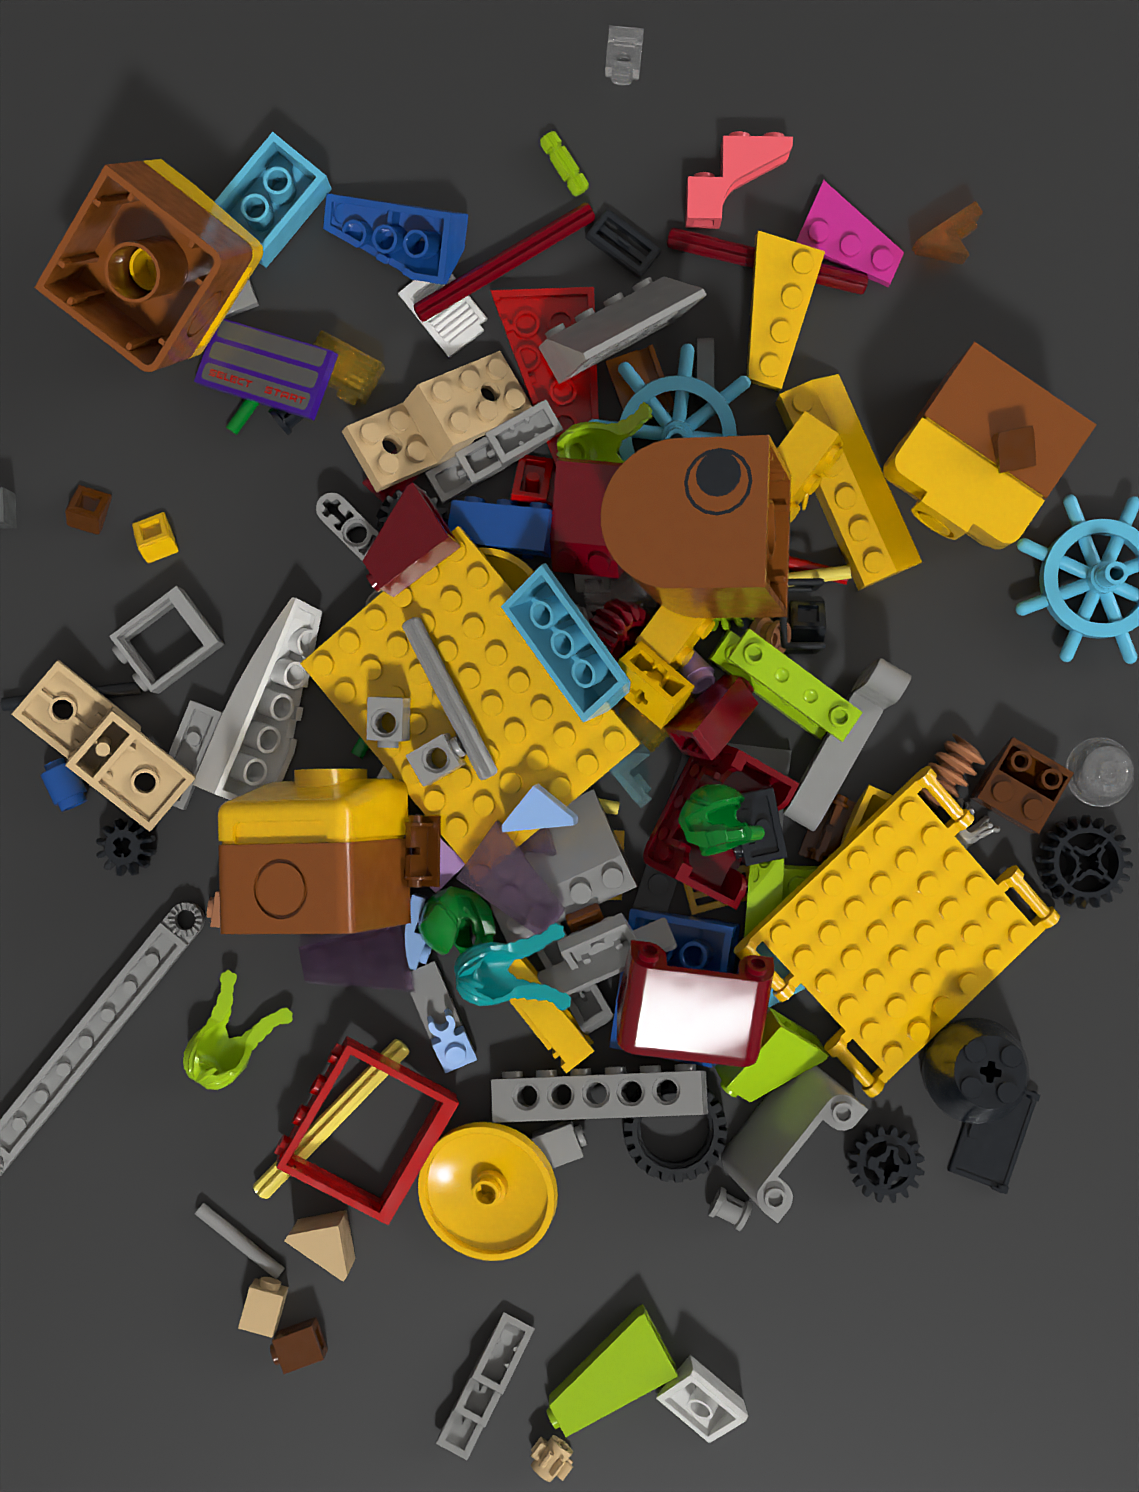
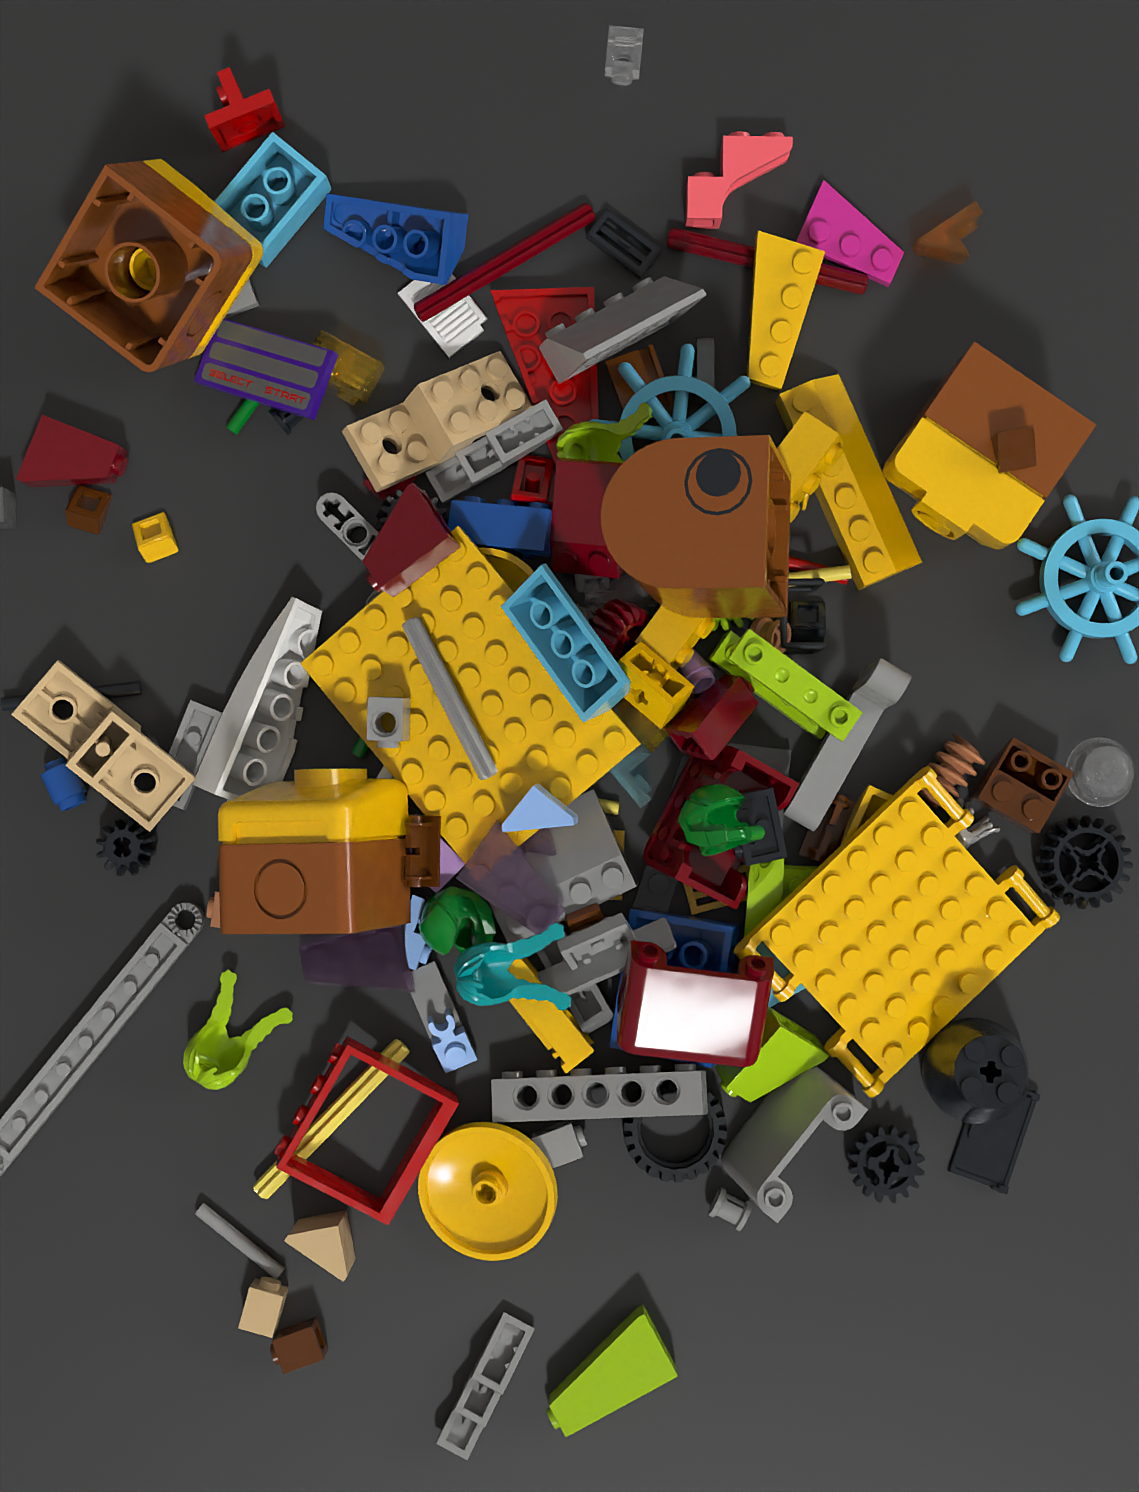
(70, 457): none -> dark red slope
(127, 653): light grey window -> none
(241, 118): none -> red bracket
(422, 758): light grey brick -> none
(551, 1458): tan gear -> none
(564, 163): lime axle -> none
(703, 1401): white slope -> none

